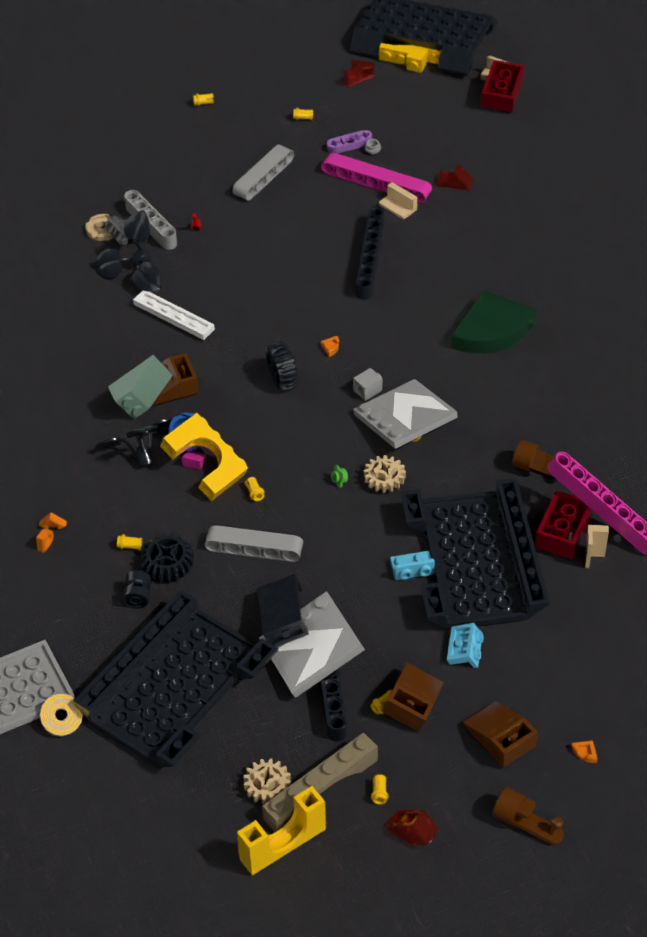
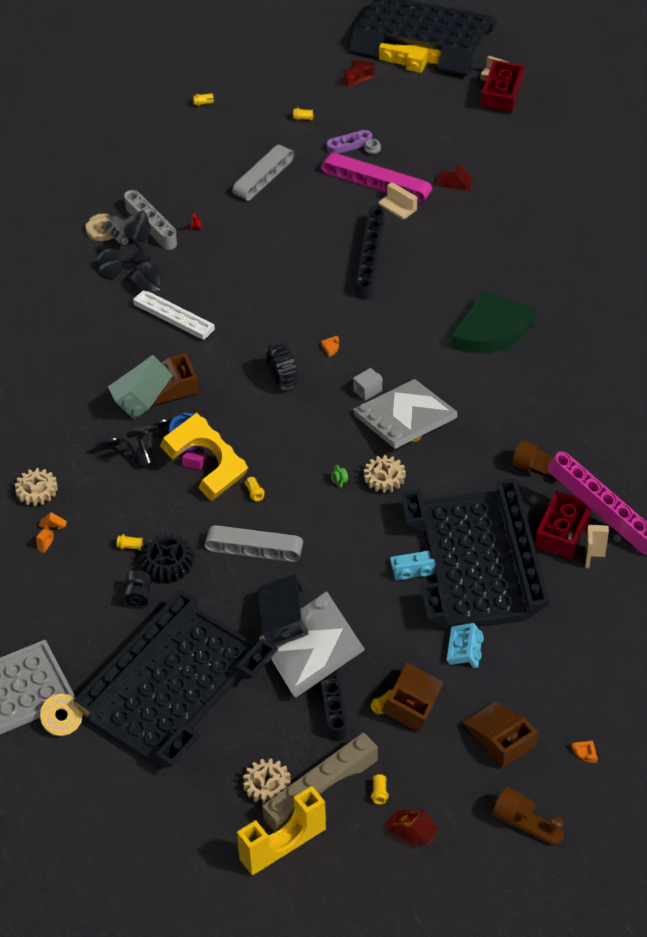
(36, 487): none -> tan gear

